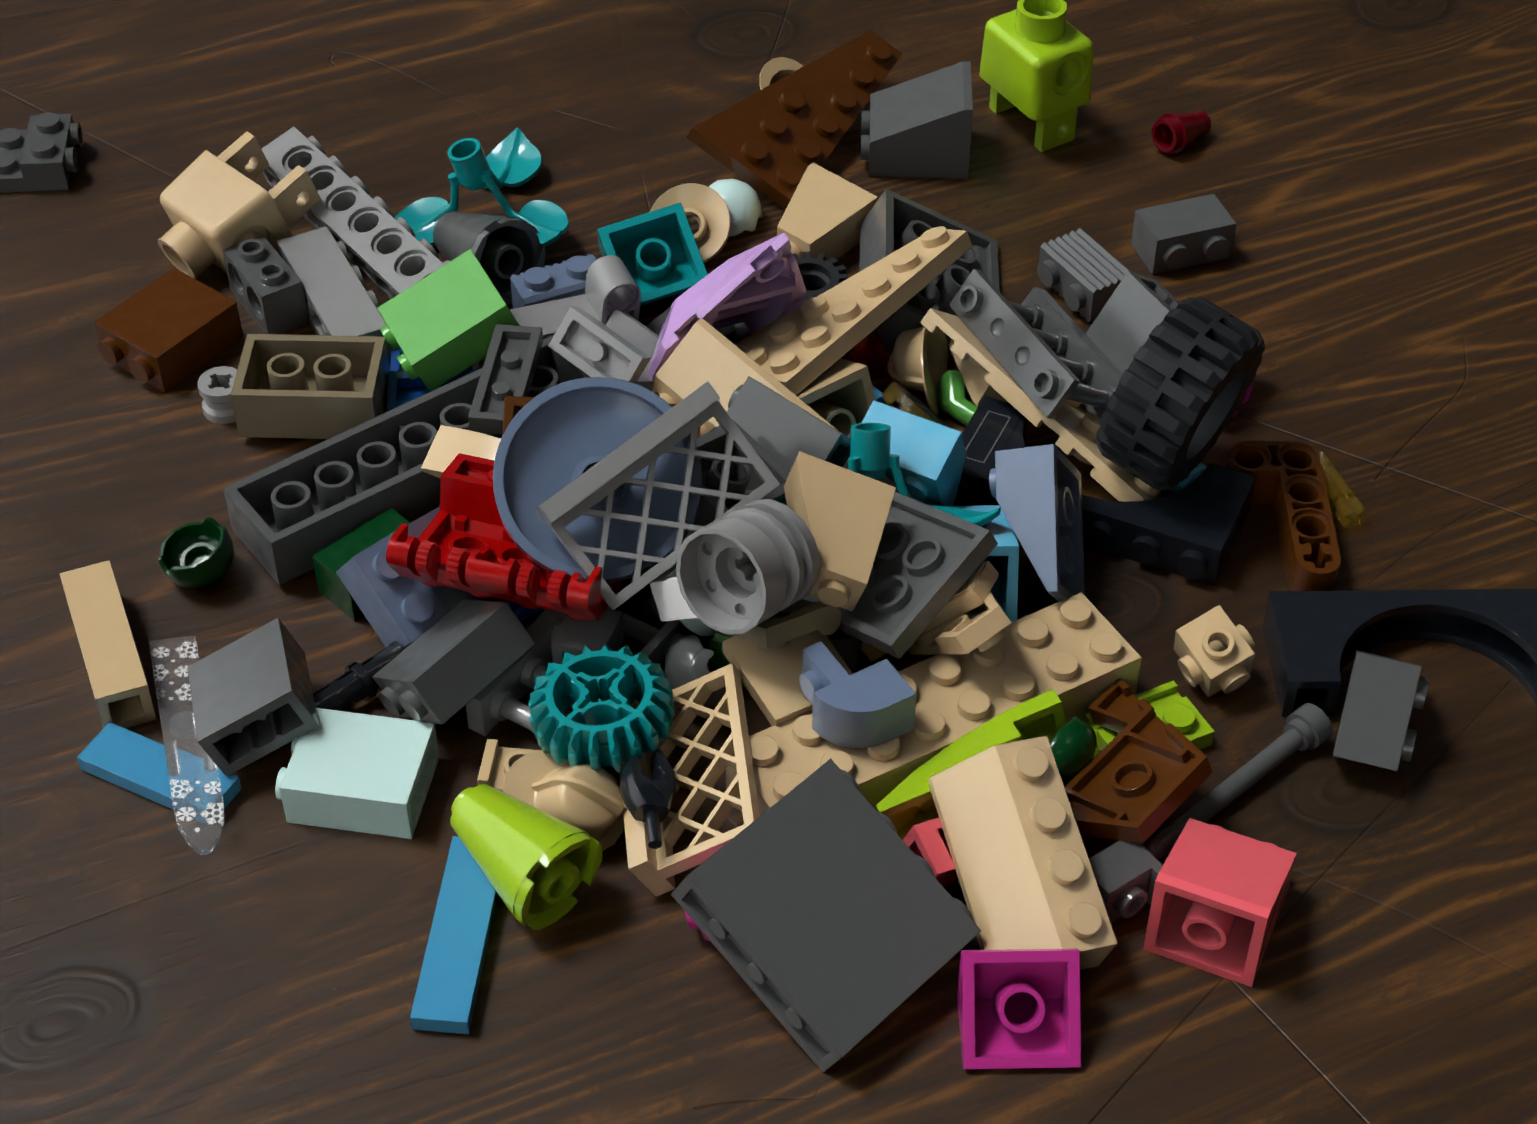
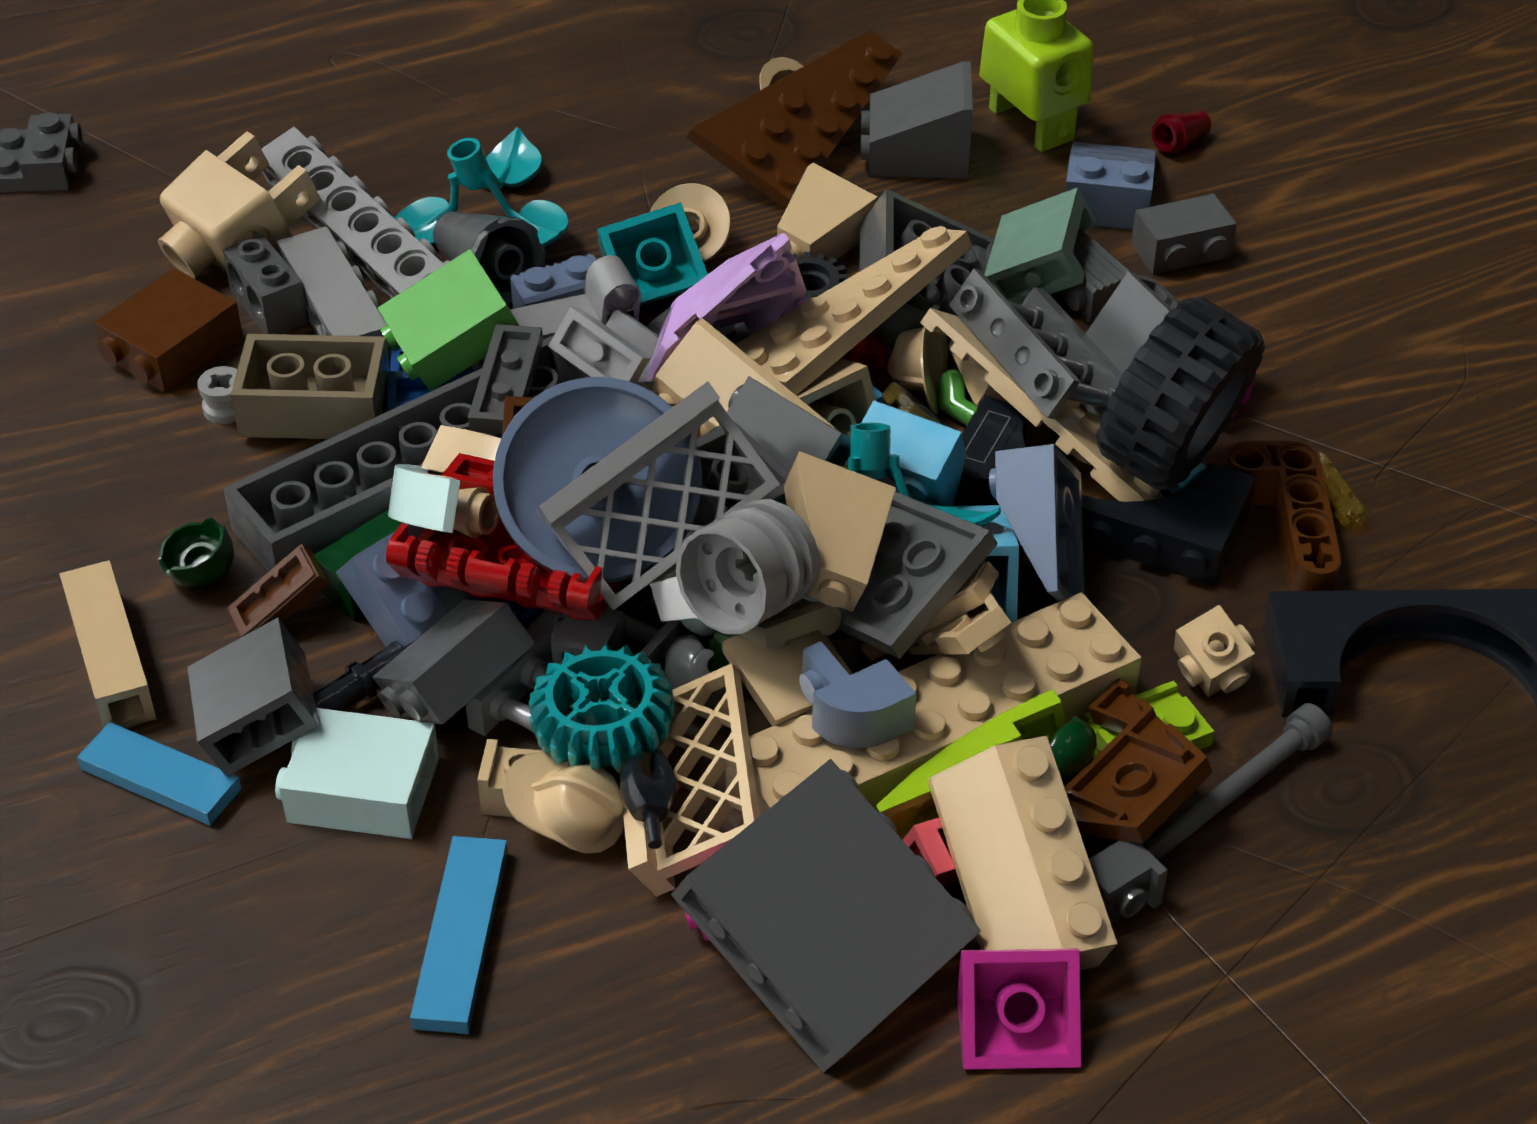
(191, 771): clear piece -> none
(279, 591): none -> reddish brown plate
(423, 498): none -> light aqua slope
(476, 512): none -> tan cone
(525, 853): lime cone -> none
(742, 204): light aqua hair -> none
(1038, 245): none -> sand green panel
(1112, 181): none -> sand blue slope
(1218, 901): coral slope -> none
(1379, 711): dark grey brick -> none

